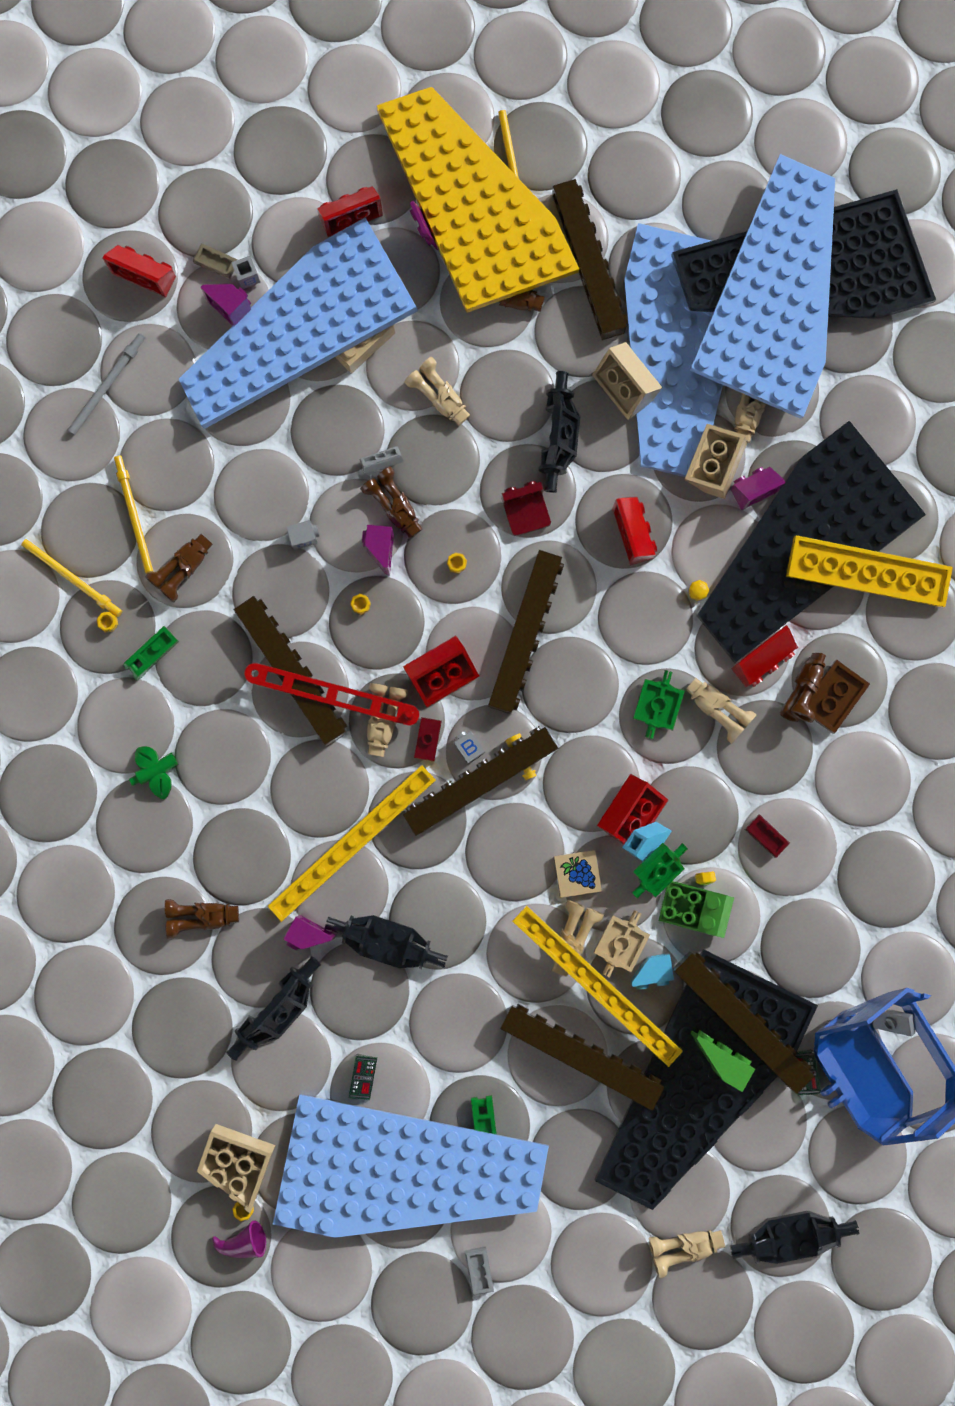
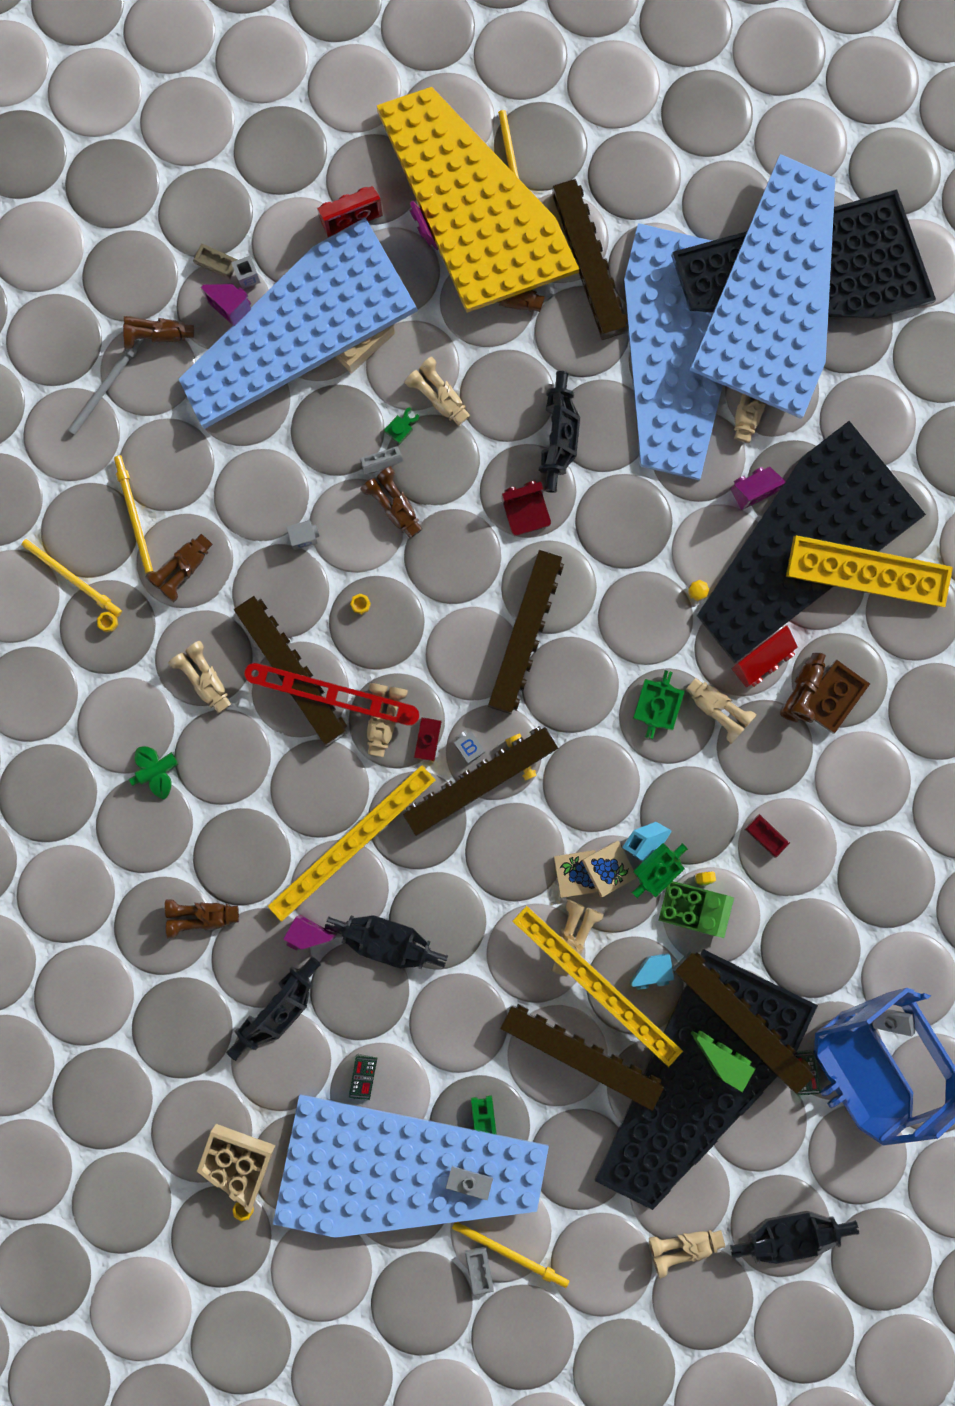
(140, 269): red slope -> none
(151, 652): green plate -> none
(158, 331): none -> reddish brown piece
(209, 685): none -> tan piece
(247, 1244): magenta hat -> none
(379, 545): magenta slope -> none
(400, 427): none -> green plate
(441, 671): red slope -> none
(456, 563): yellow tile -> none
(469, 1183): none -> light grey plate
(547, 1273): none -> yellow bar
(609, 868): none -> tan tile
(621, 943): tan plate -> none
(626, 380): tan slope -> none
(632, 808): red slope -> none
(634, 530): red slope -> none
(716, 460): tan slope -> none

